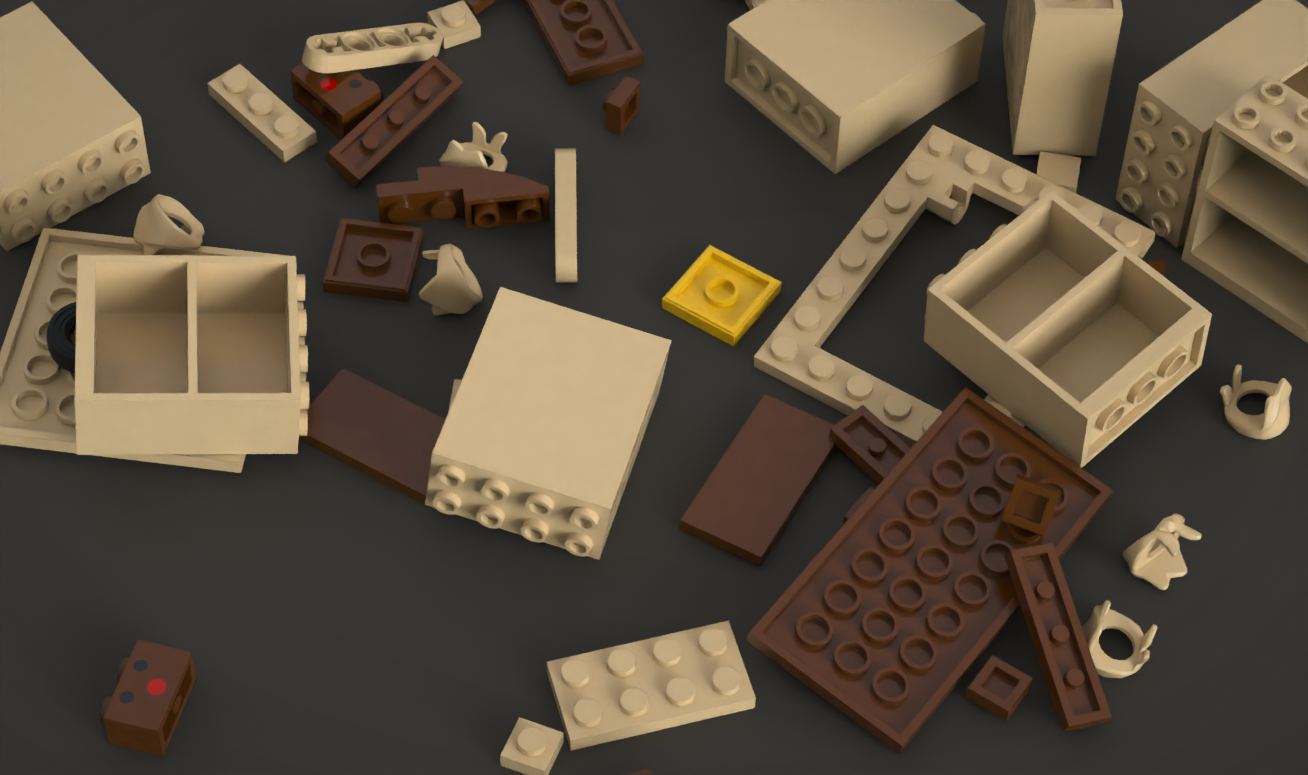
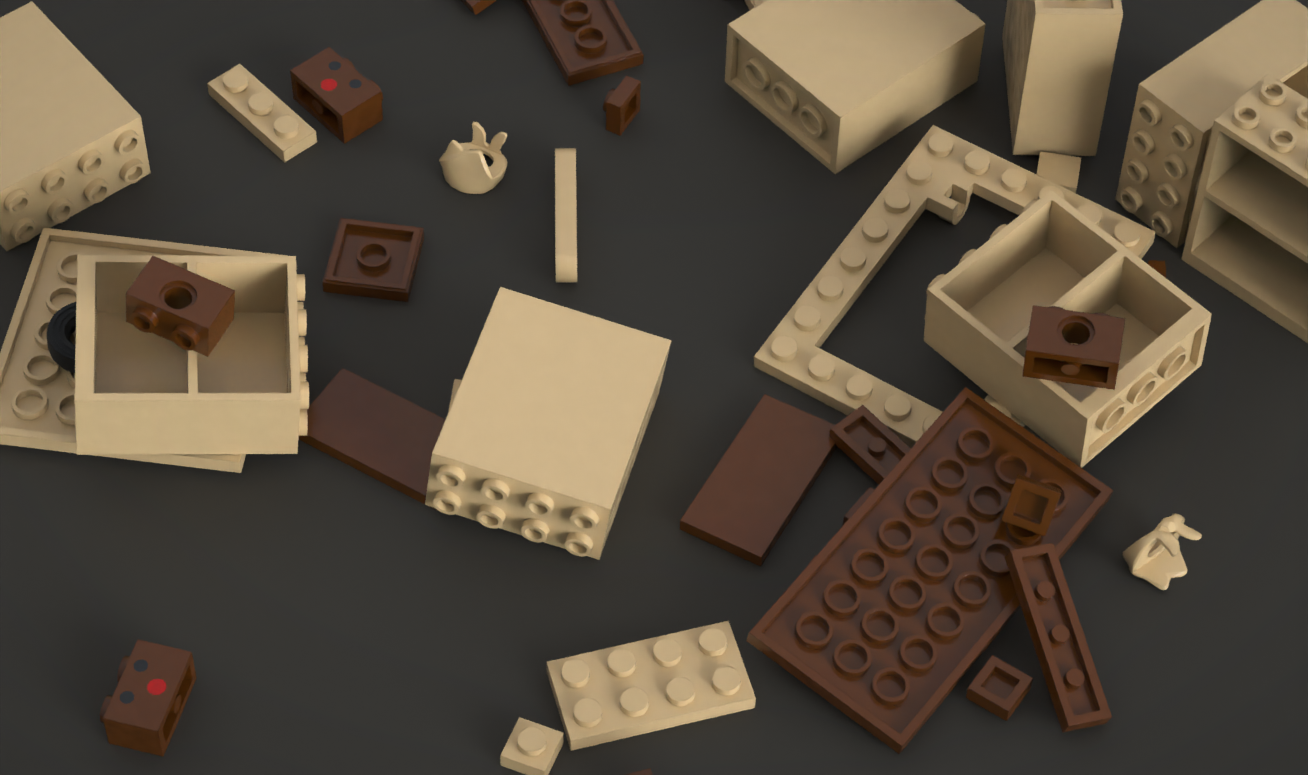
(158, 231): tan piece -> none
(180, 306): none -> reddish brown brick
(372, 47): tan beam -> none
(394, 121): reddish brown plate -> none
(454, 286): tan piece -> none
(455, 23): tan plate -> none
(477, 194): reddish brown slope -> none
(721, 295): yellow tile -> none
(1054, 358): none -> reddish brown brick
(1106, 618): tan piece -> none
(1276, 411): tan piece -> none

